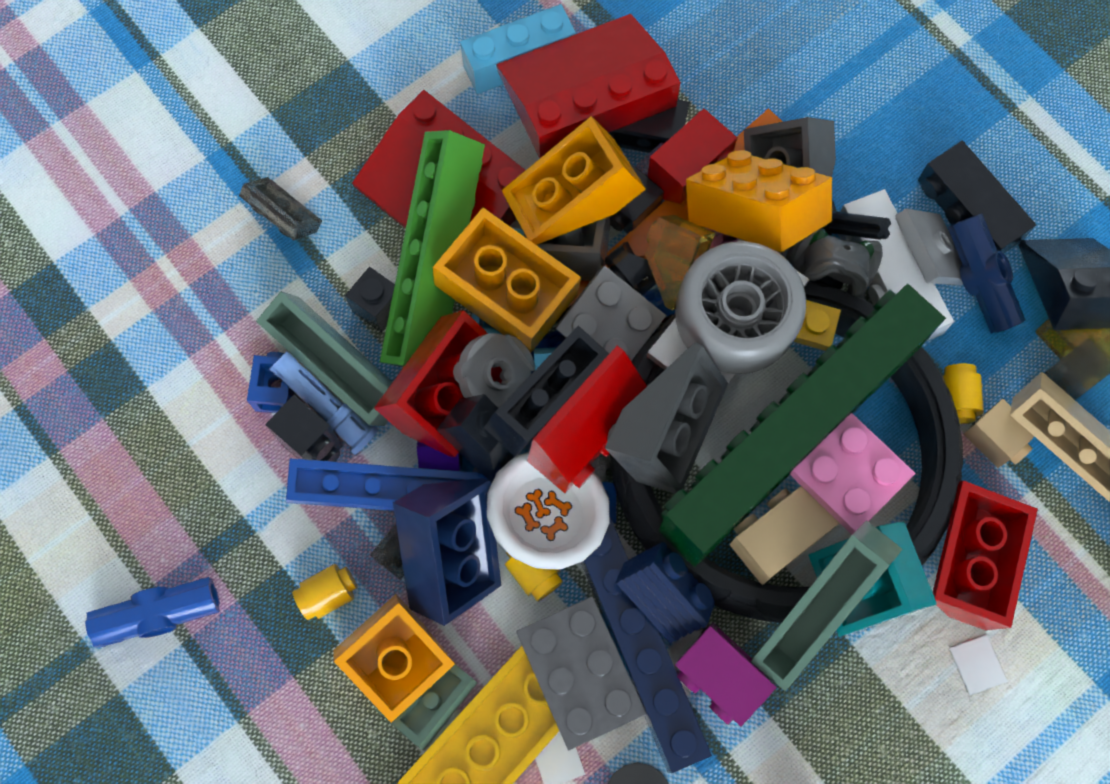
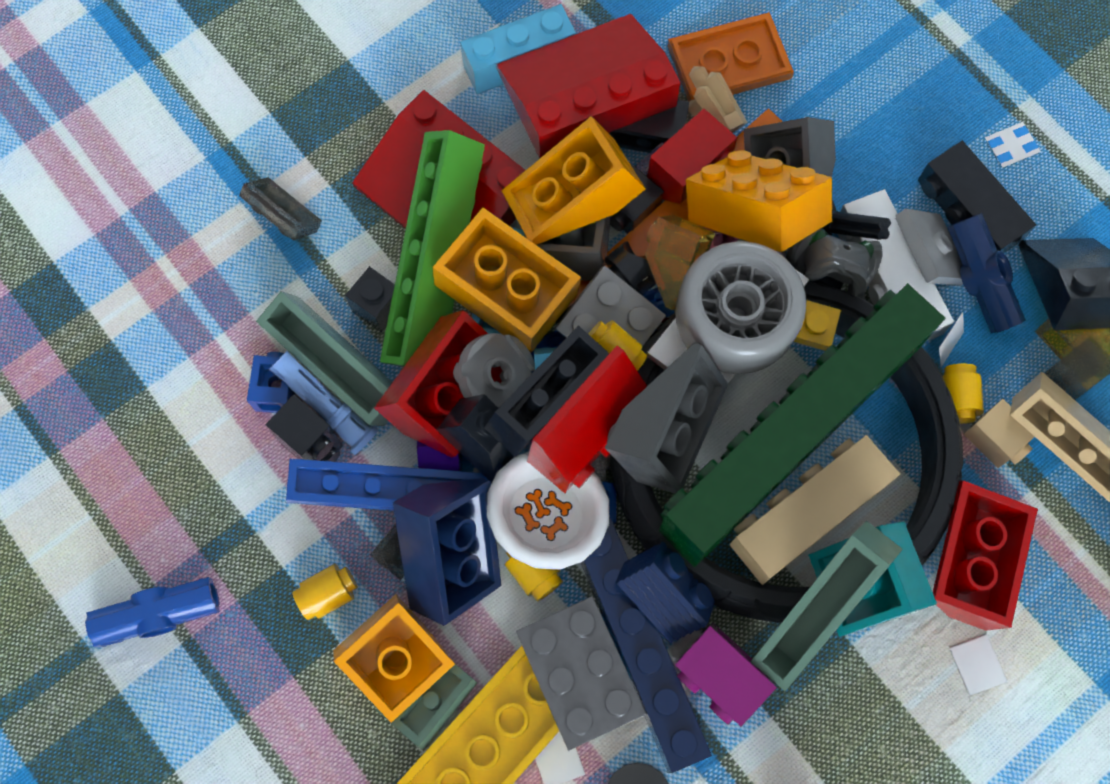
(611, 335): none -> yellow brick
(716, 98): none -> tan rock
(743, 51): none -> orange tile
(852, 473): bright pink plate -> none
(951, 339): none -> white sticker
(1012, 144): none -> white sticker

